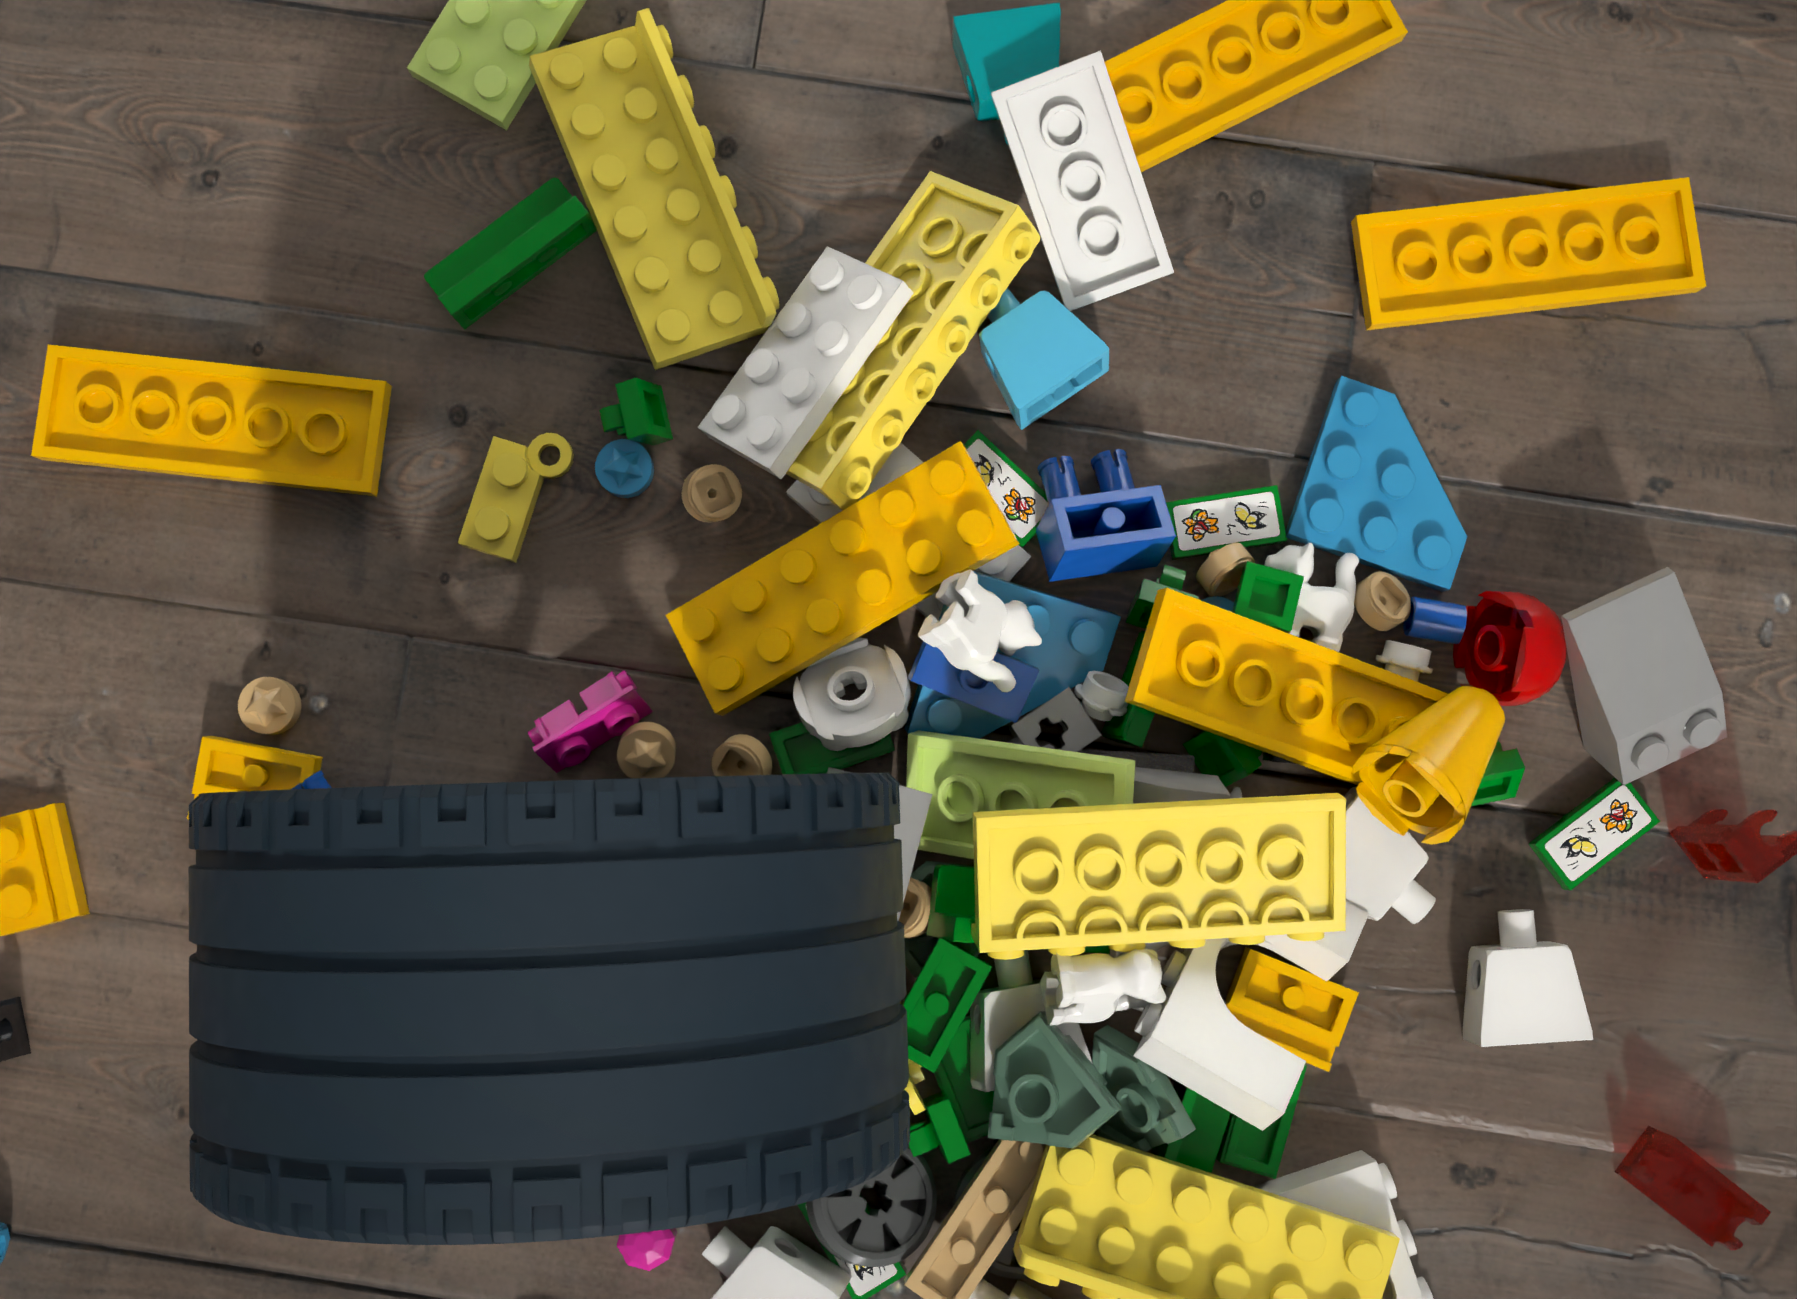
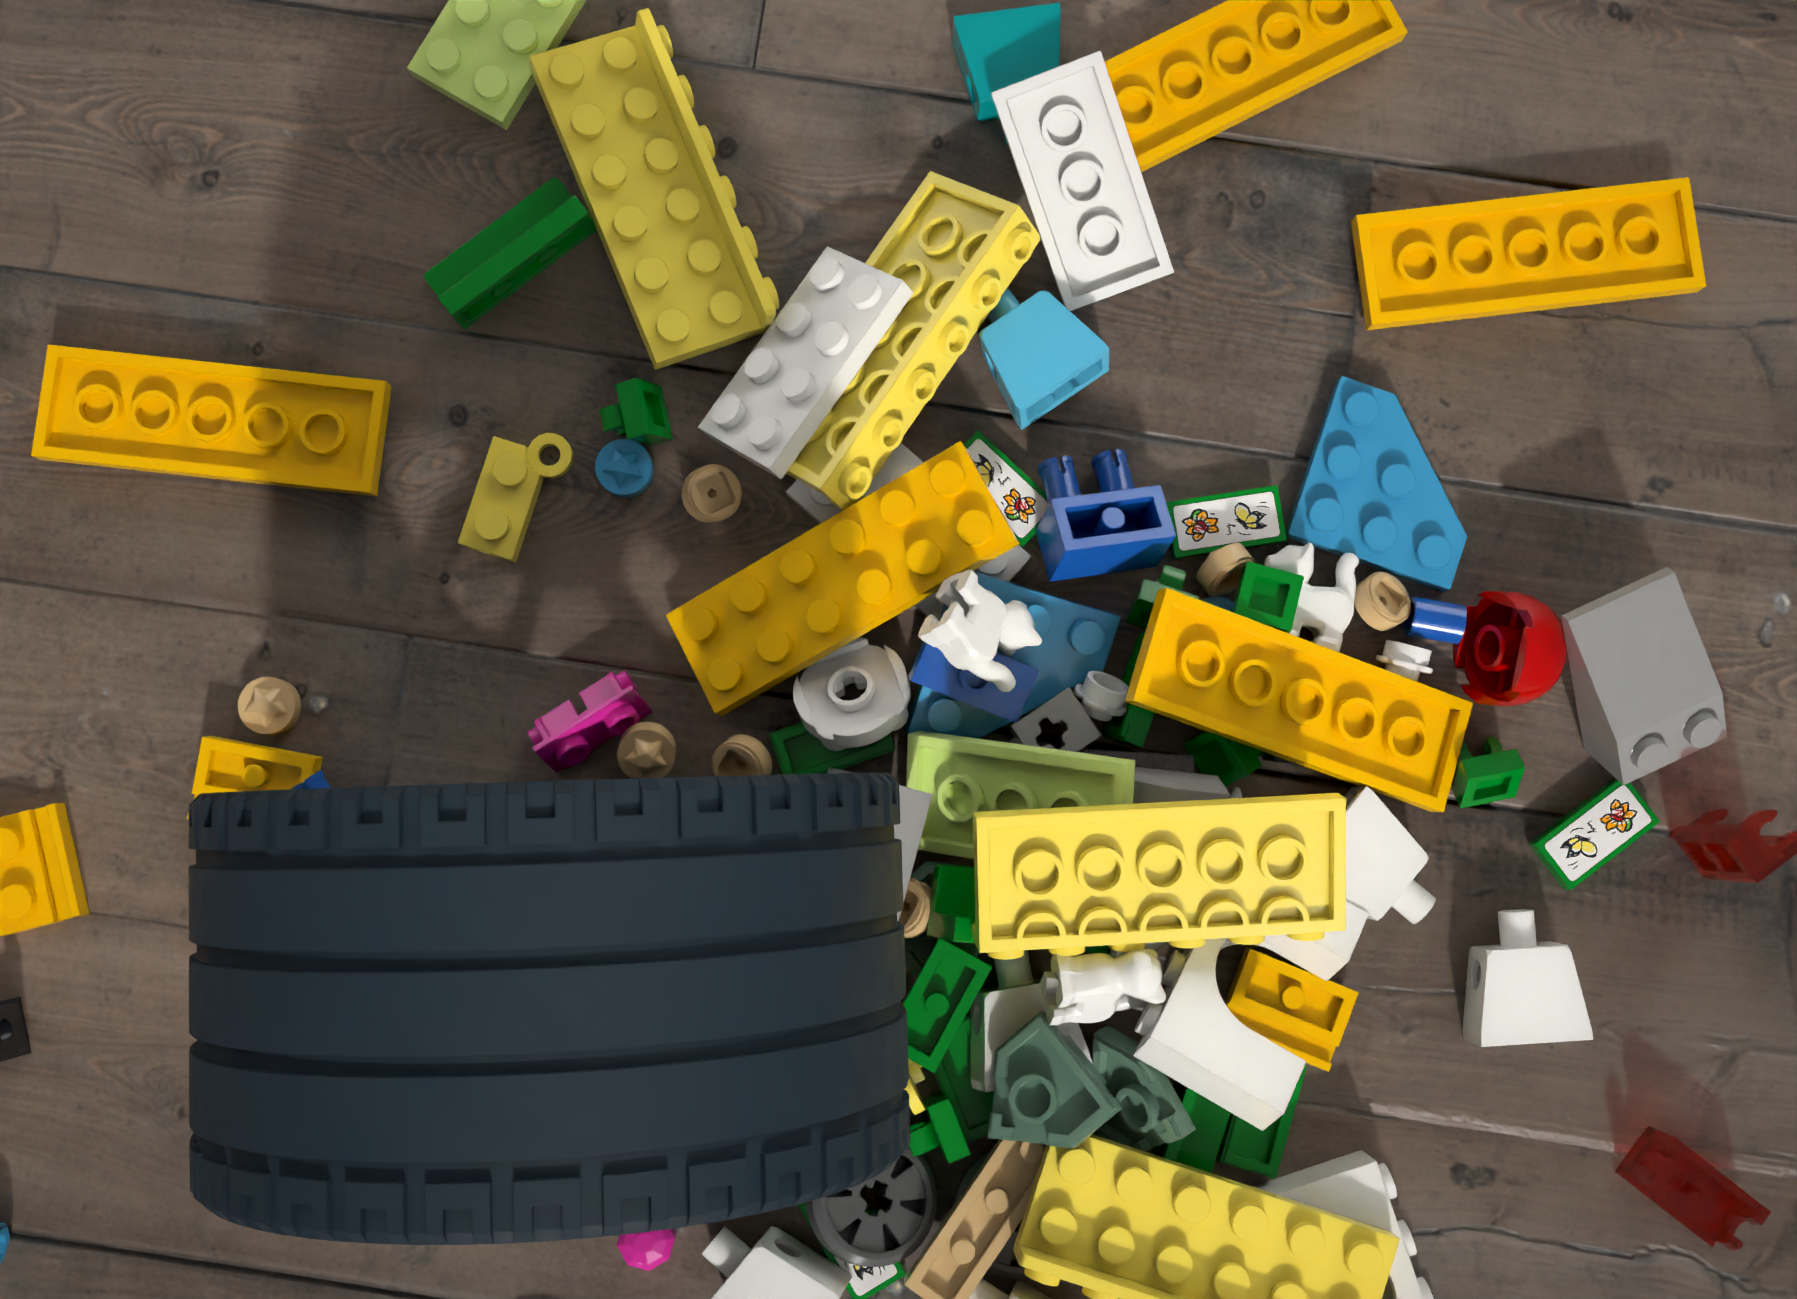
(1432, 765): yellow cone -> none

